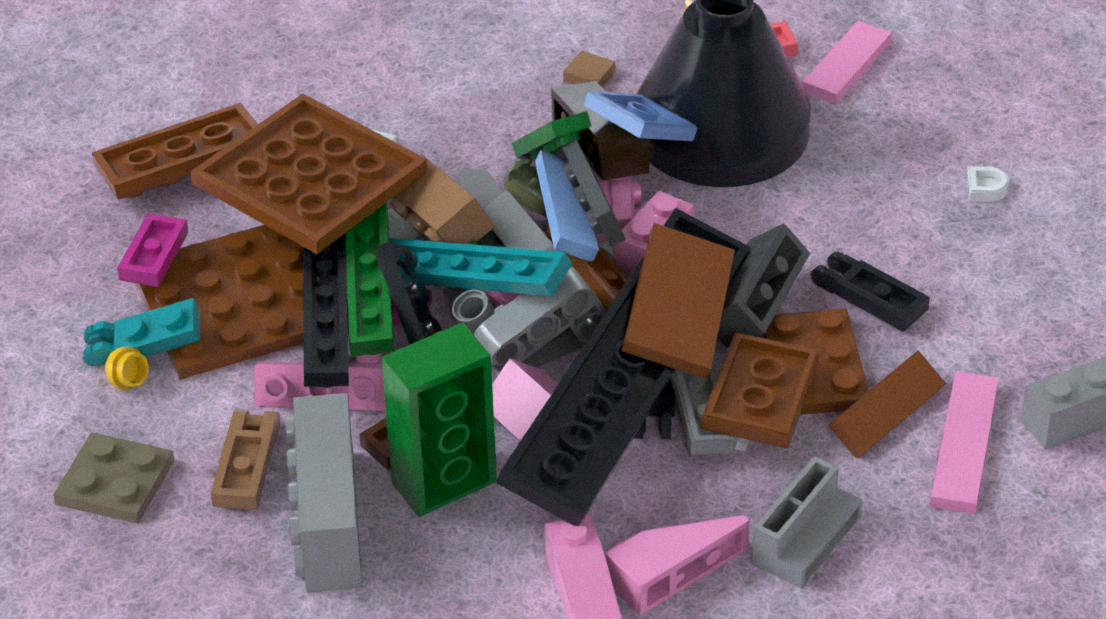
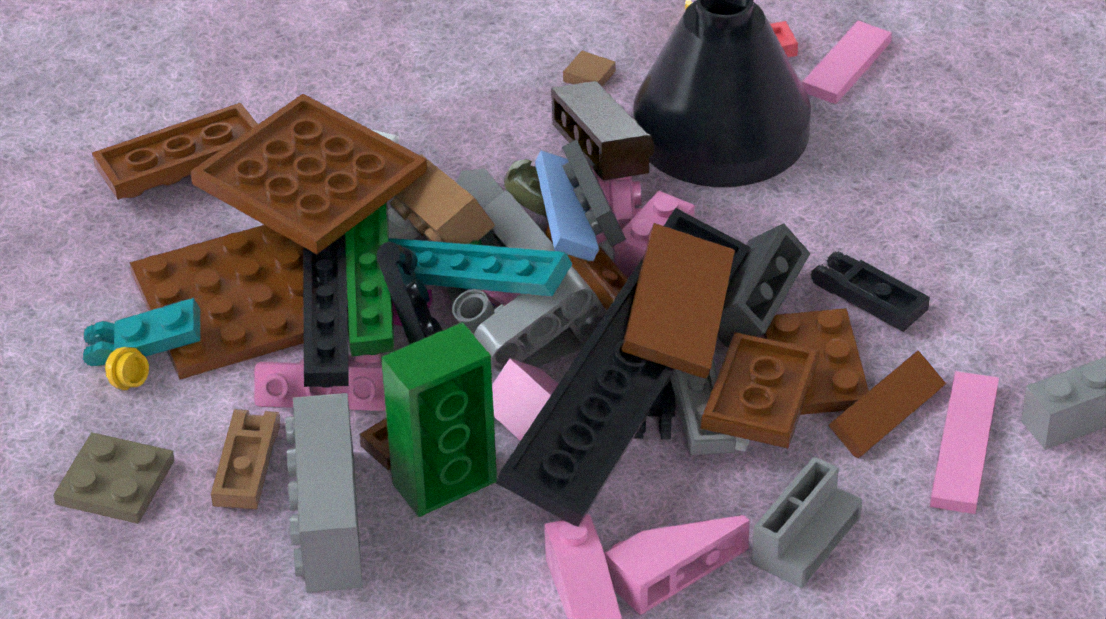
(152, 250): dark pink plate -> none
(552, 135): green plate -> none
(640, 116): medium blue tile -> none
(986, 184): white tile -> none

